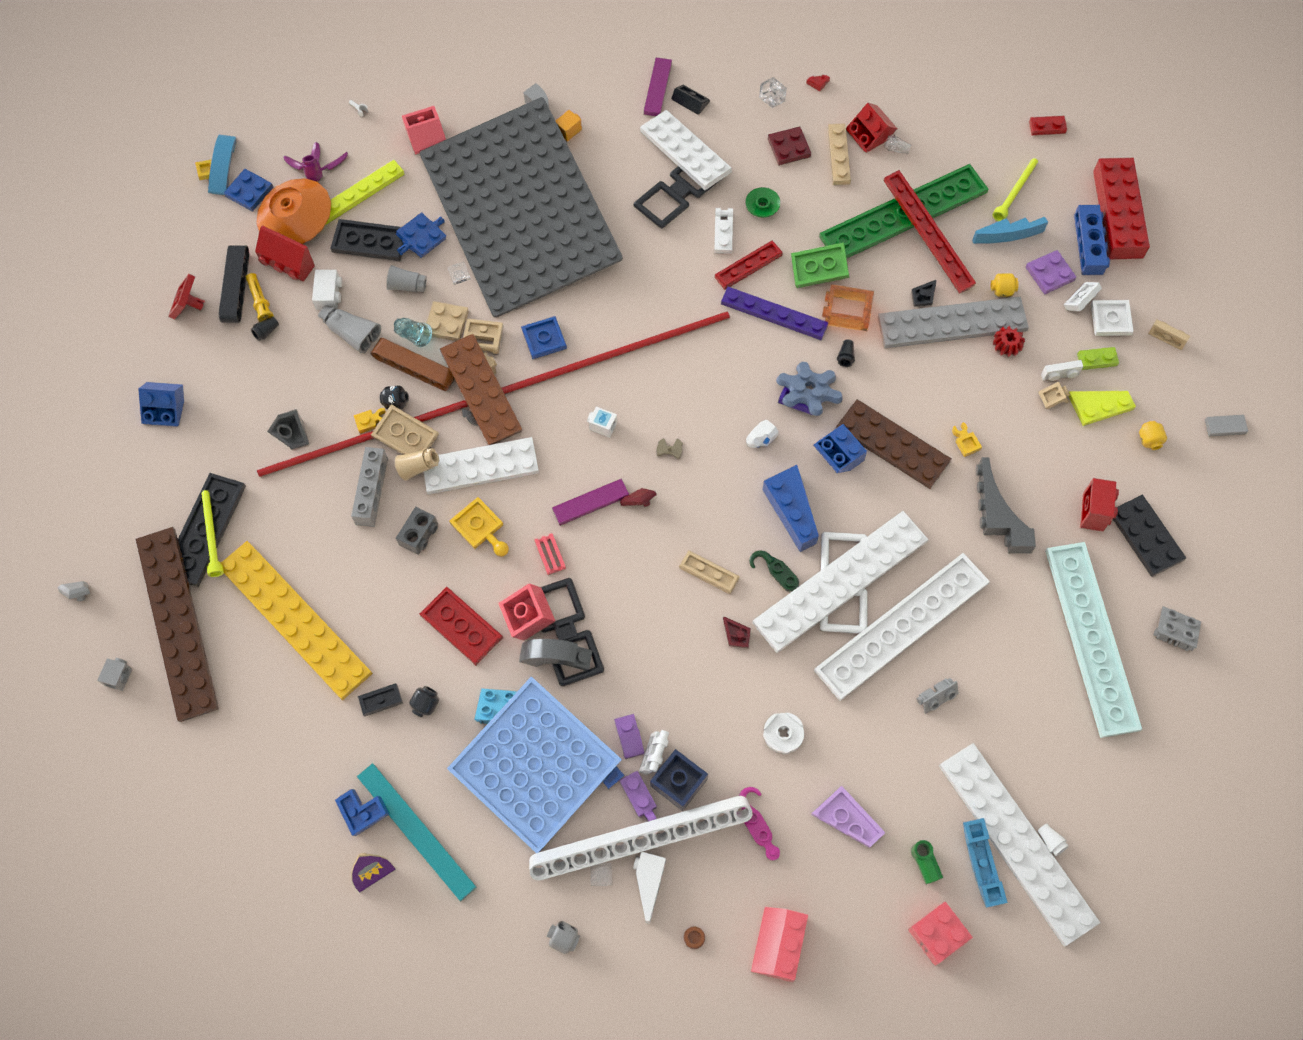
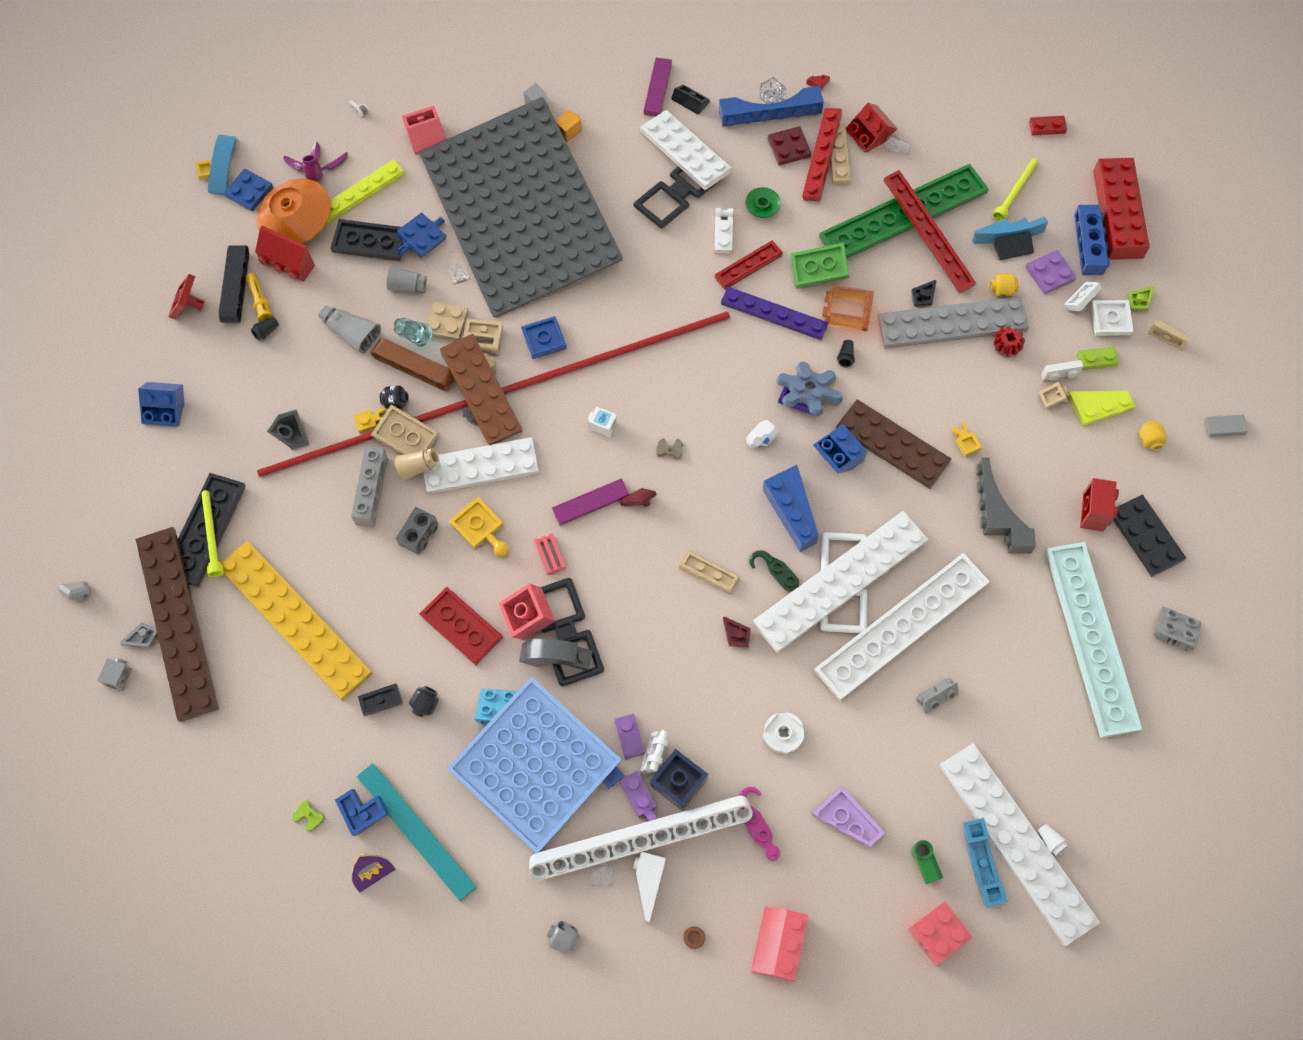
(141, 636): none -> light grey piece
(314, 818): none -> lime piece
(326, 289): white brick -> none
(737, 111): none -> blue arch
(822, 154): none -> red plate
(1014, 246): none -> black slope
(1140, 298): none -> lime piece

